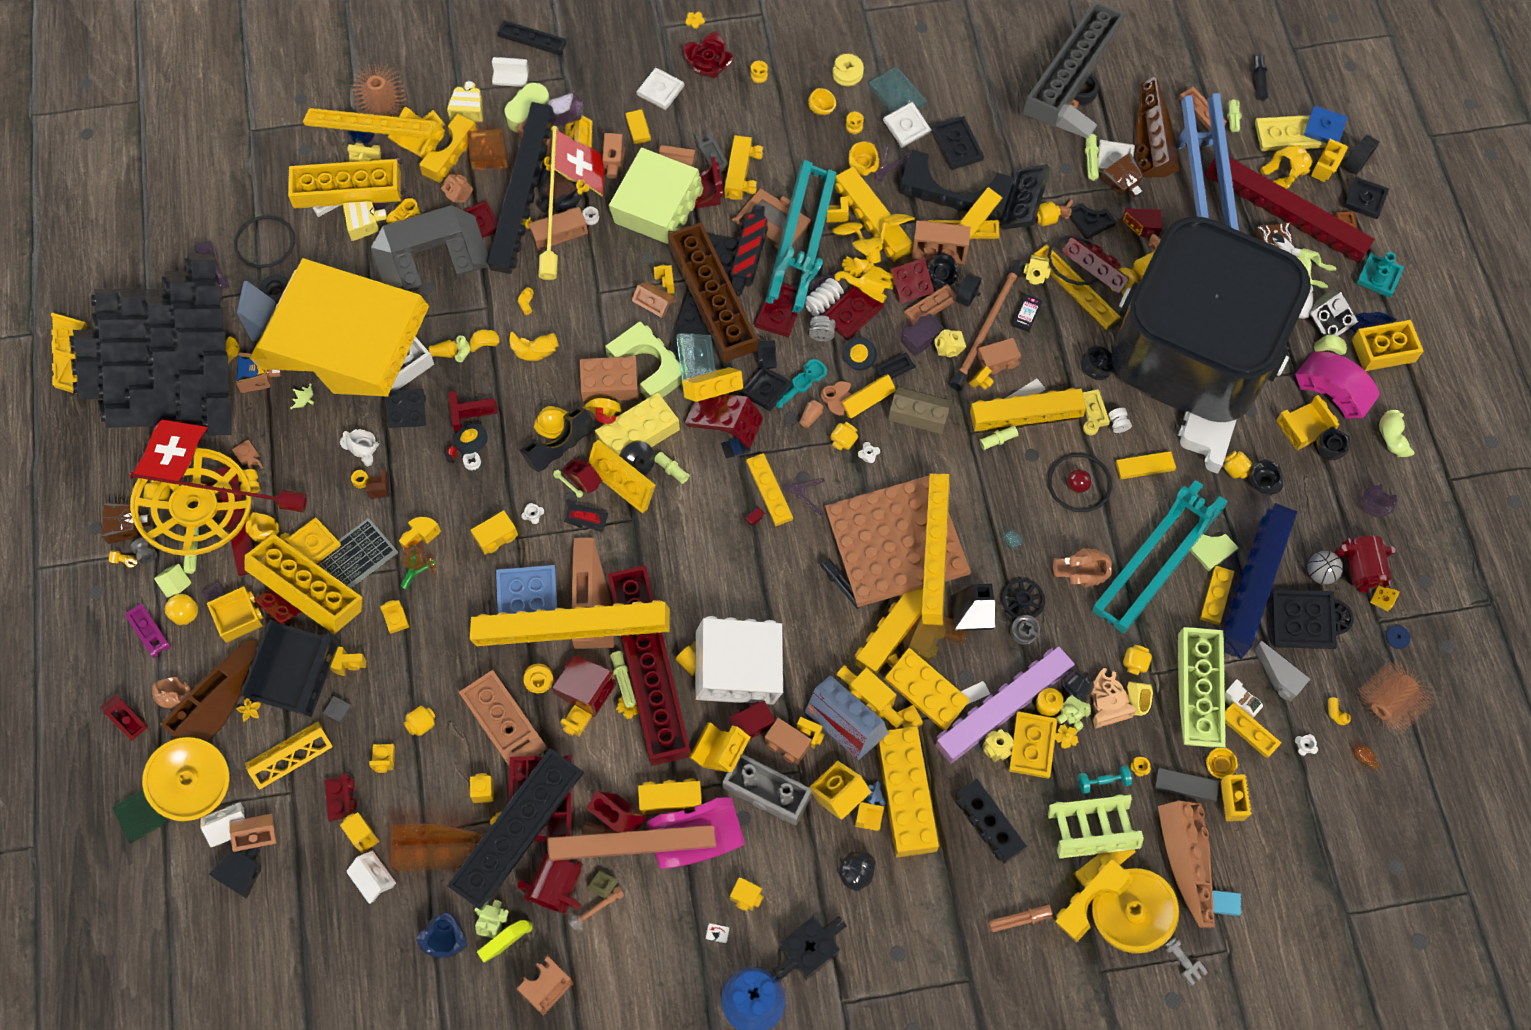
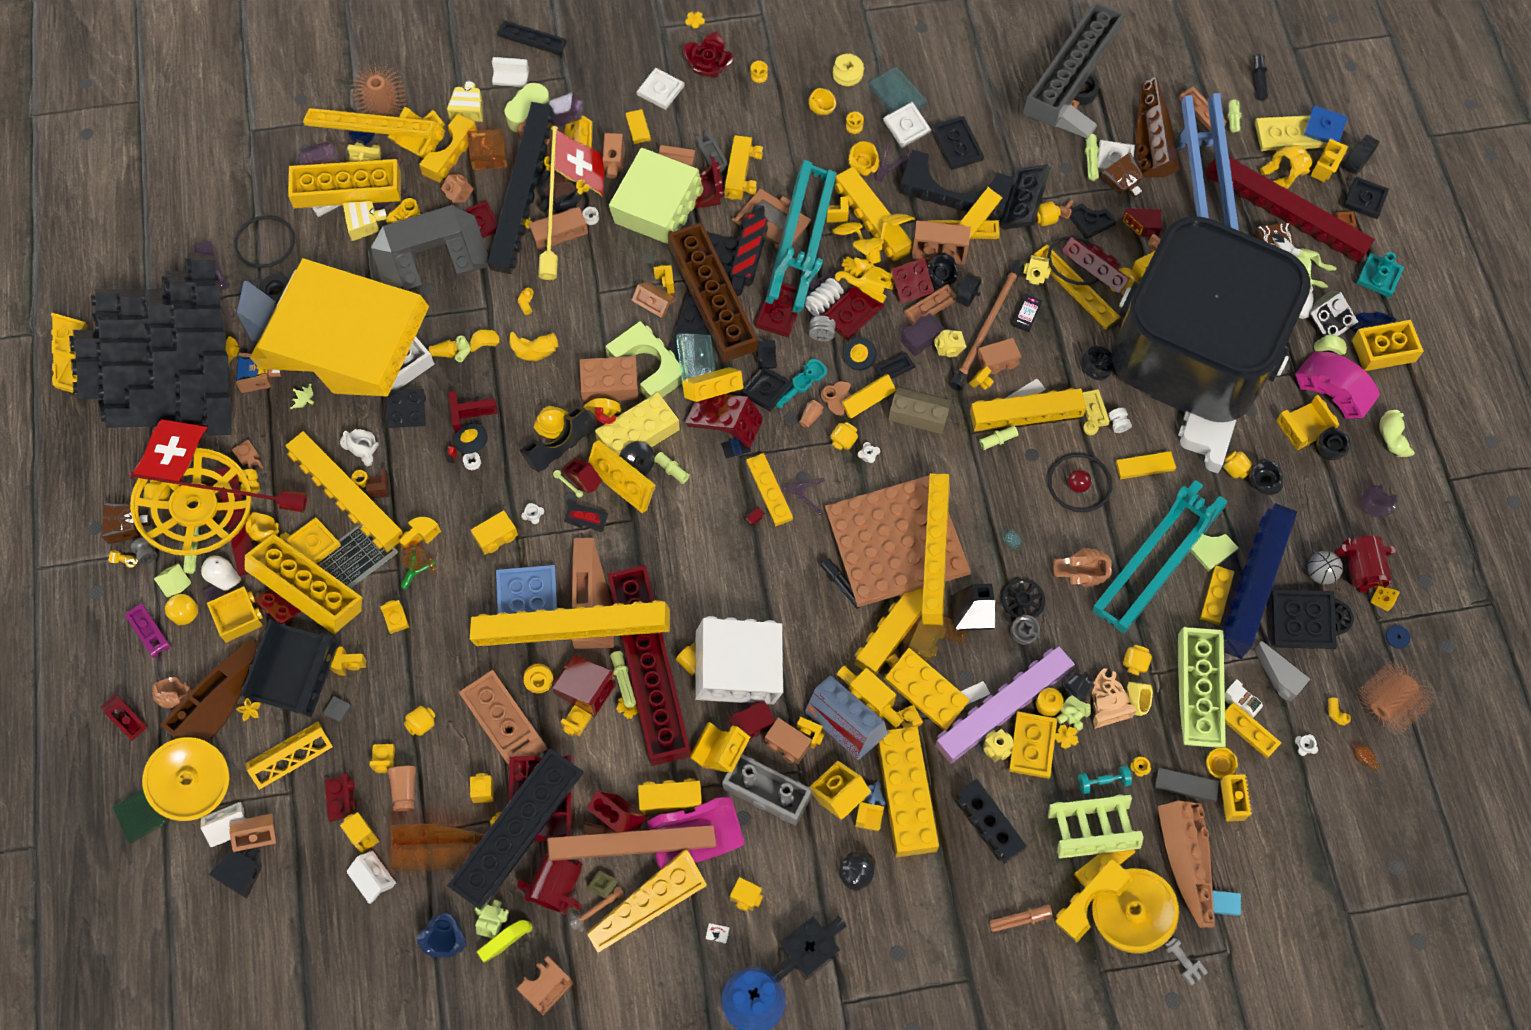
(220, 573): none -> white cap
(319, 154): none -> clear purple slope
(344, 491): none -> yellow brick
(402, 787): none -> nougat plant
(661, 892): none -> yellow wing

